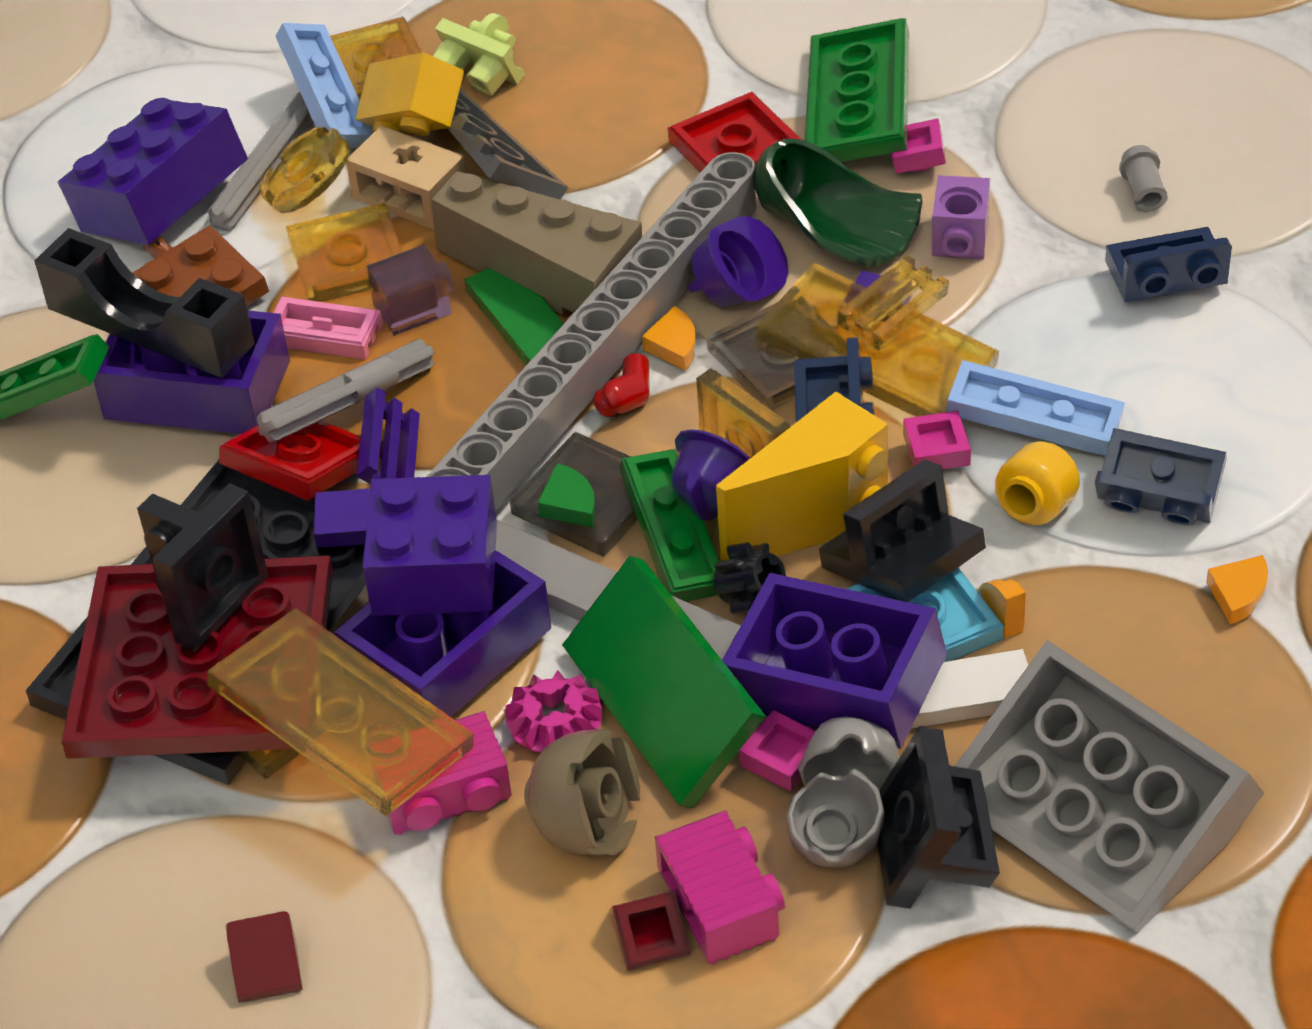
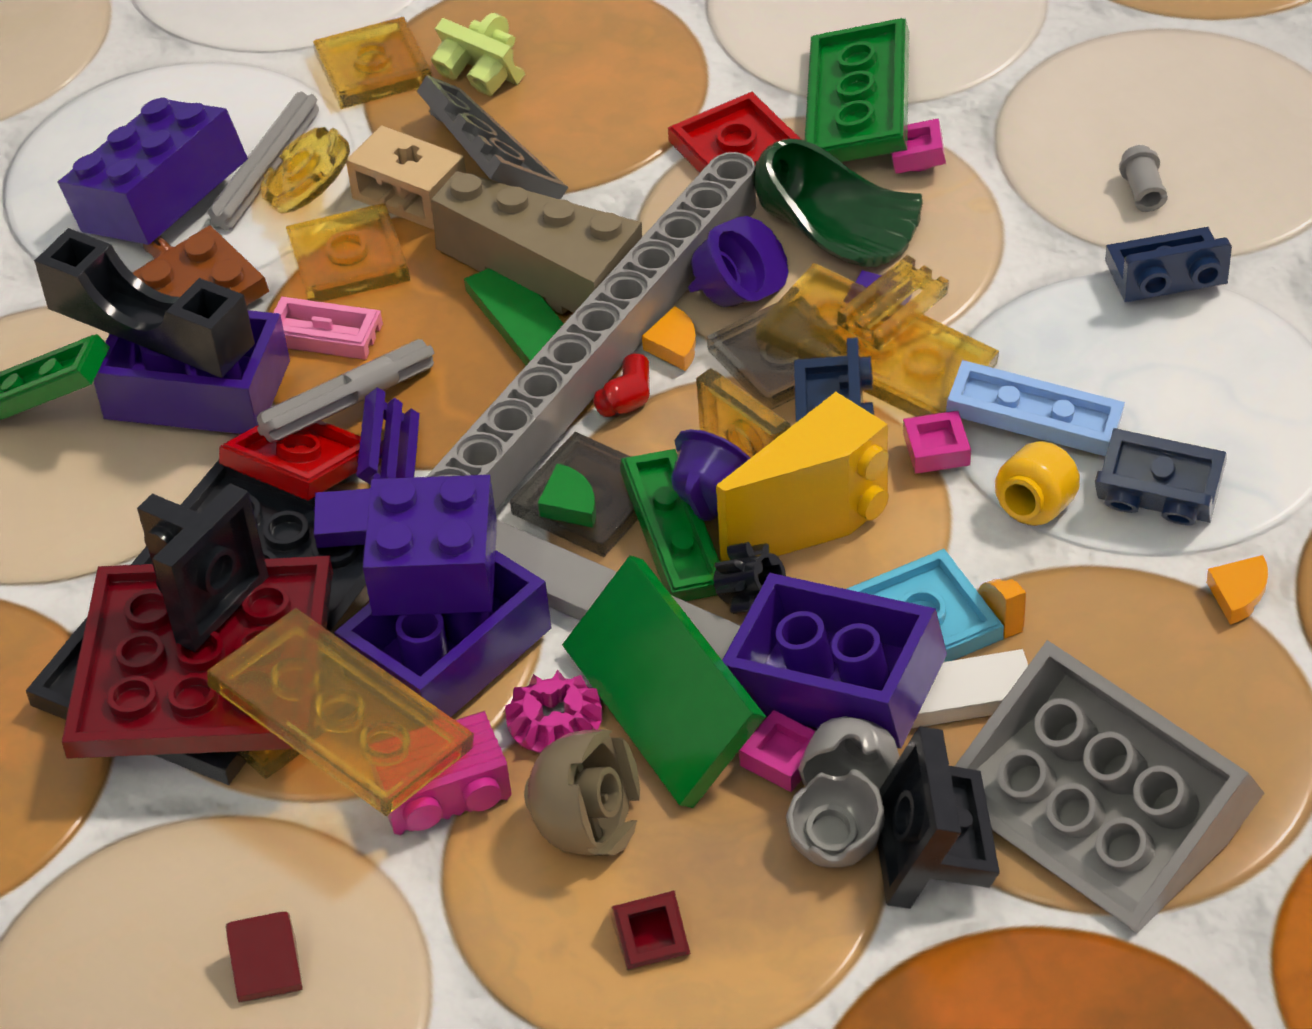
(322, 80): light blue plate -> none
(410, 94): yellow brick -> none
(410, 289): brick -> none
(720, 885): dark pink brick -> none
(903, 537): black bracket -> none
(960, 217): medium lavender brick -> none

